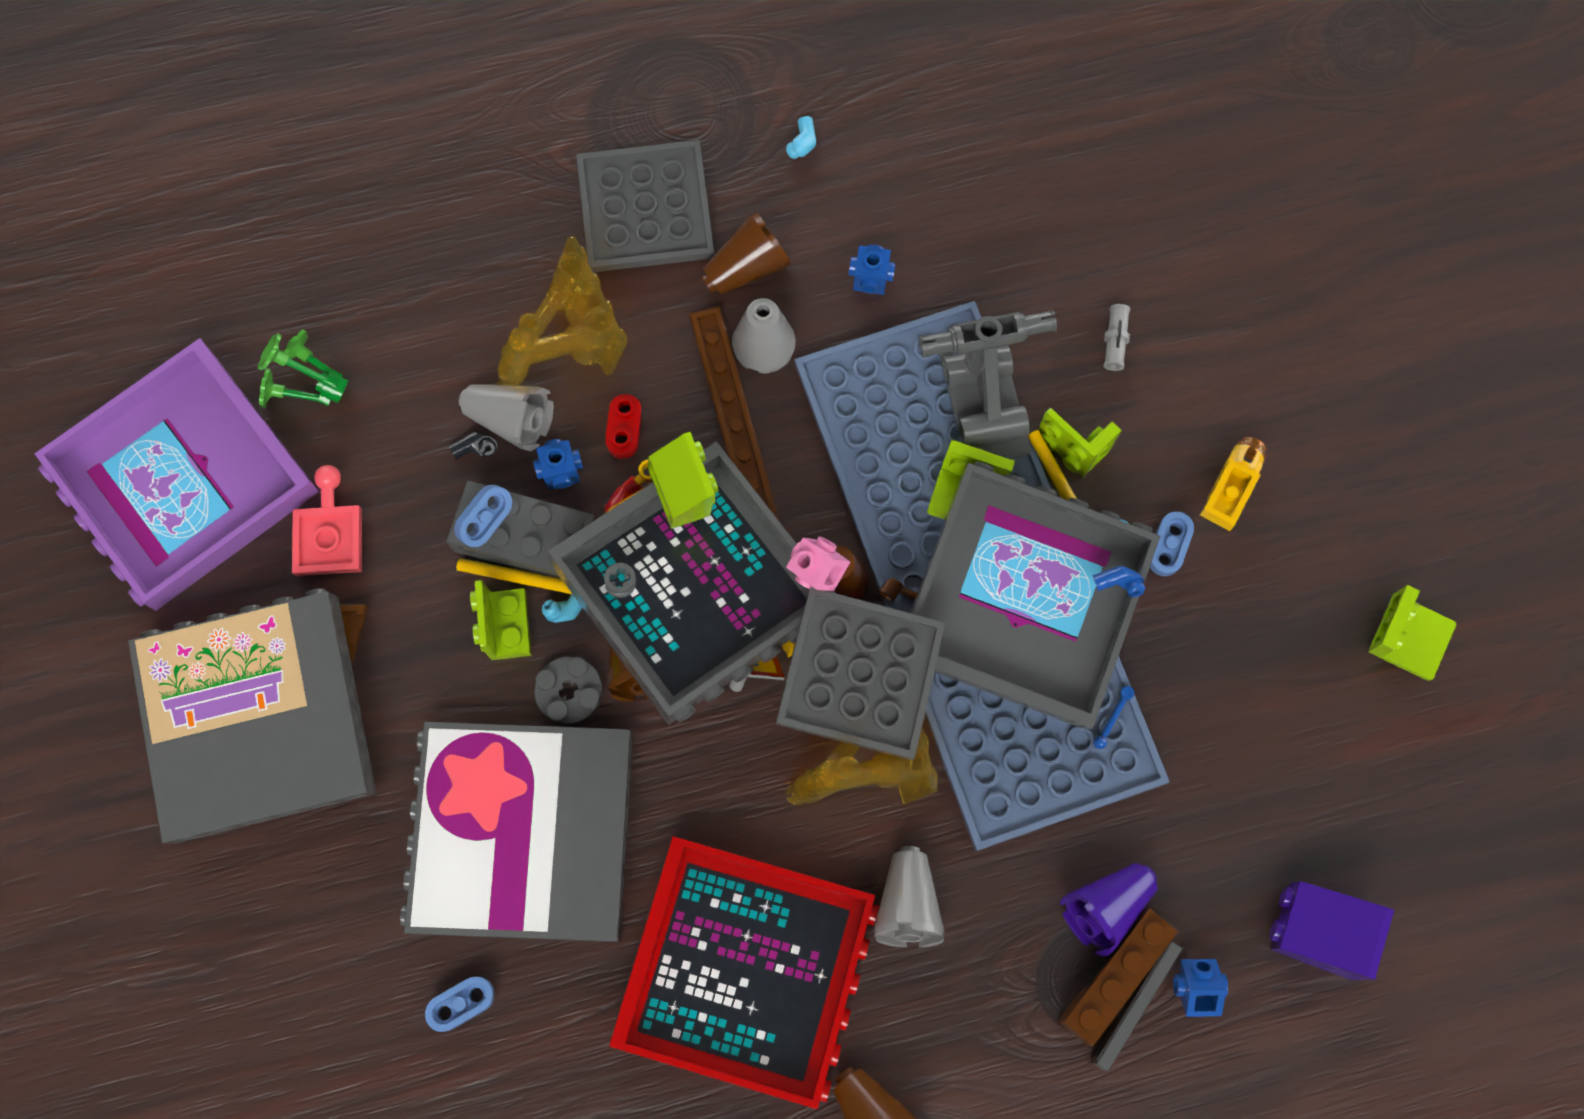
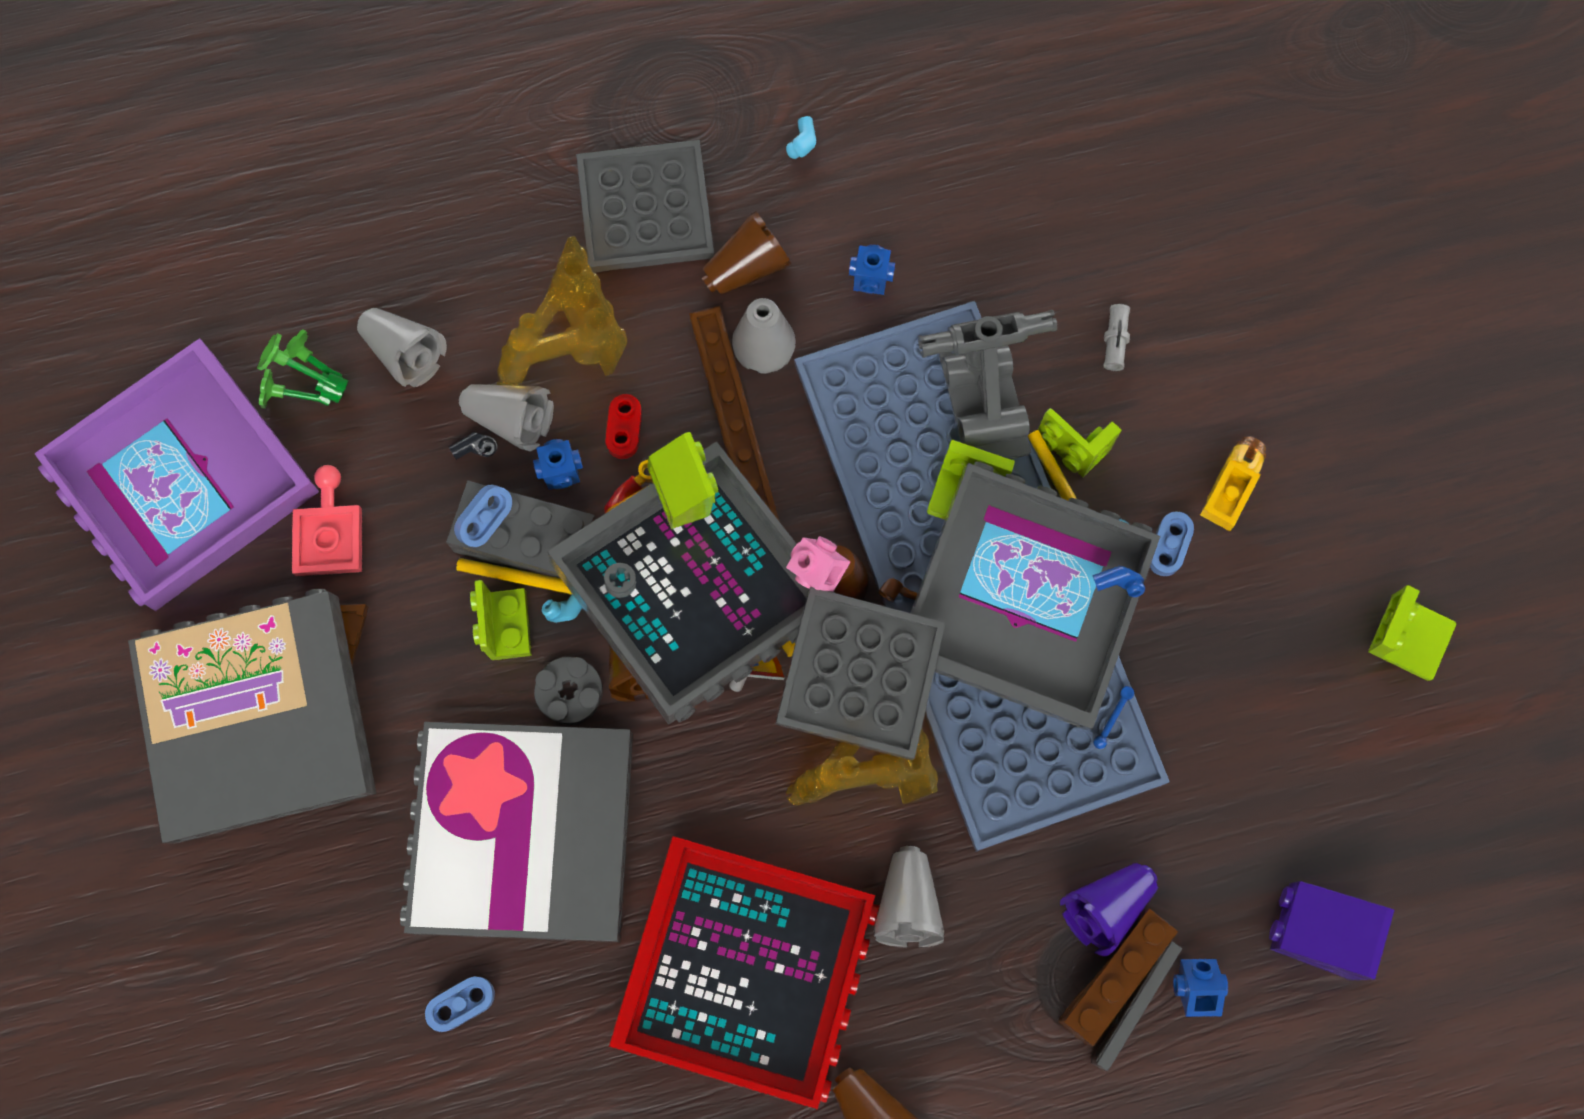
(402, 345): none -> light grey cone

